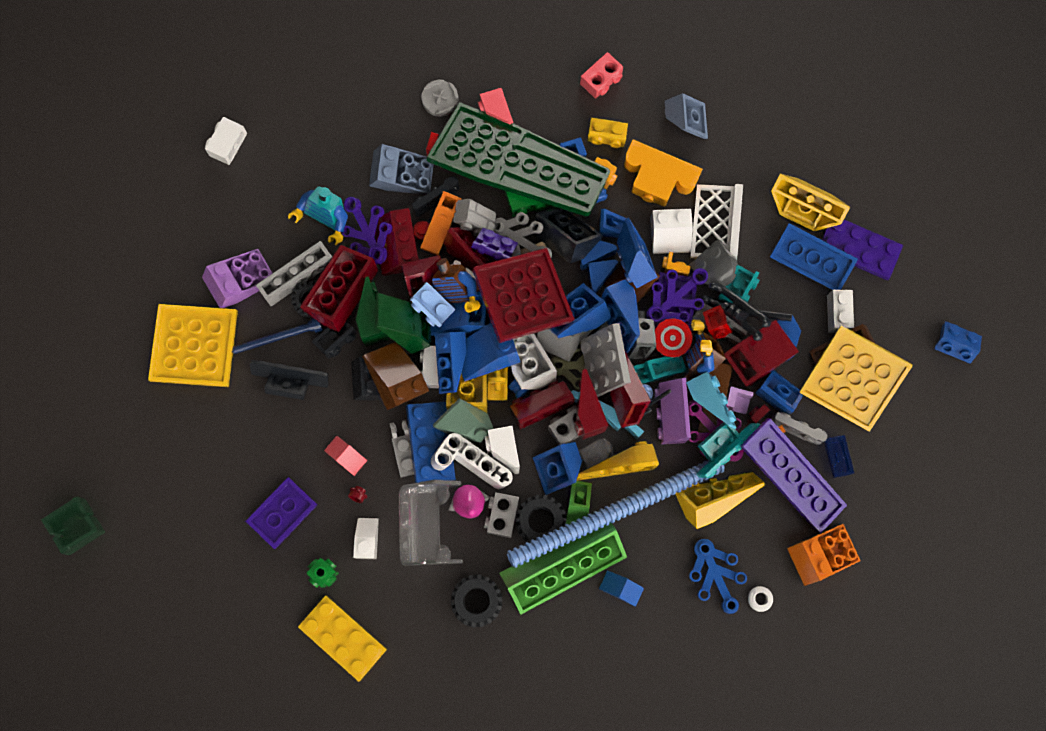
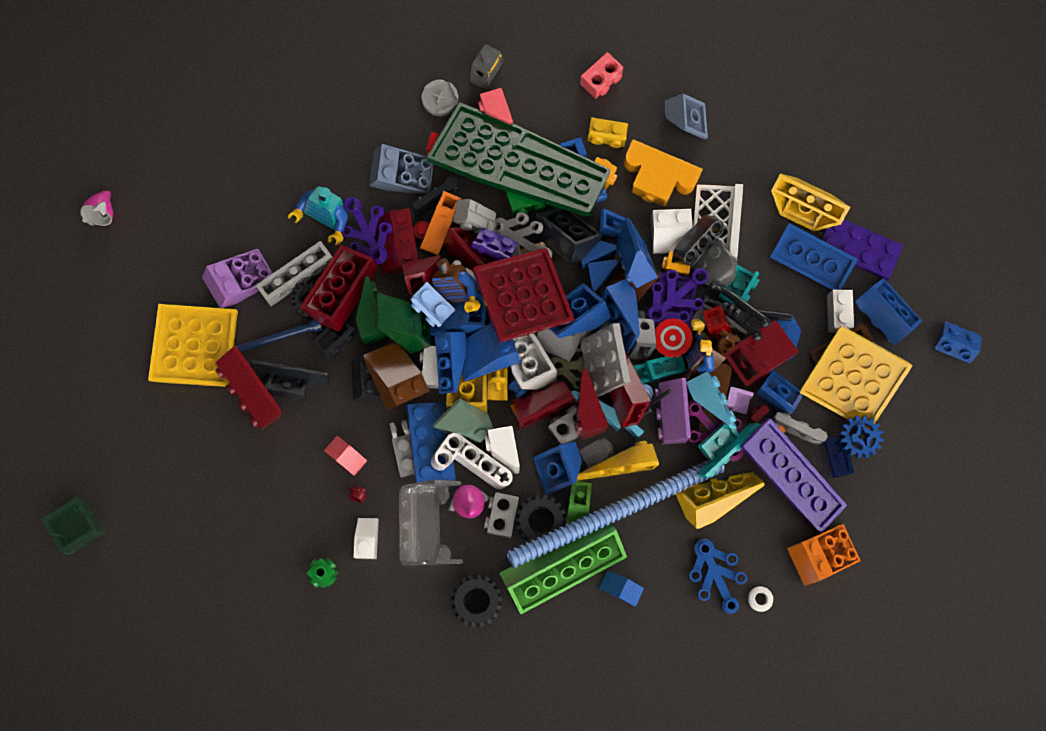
(98, 209): none -> light grey hat
(225, 140): white brick -> none
(248, 388): none -> dark red slope
(281, 513): dark purple plate -> none
(342, 638): yellow plate -> none
(488, 63): none -> dark grey torso
(698, 240): none -> black beam
(727, 340): none -> reddish brown plate
(859, 429): none -> blue gear
(888, 311): none -> blue slope

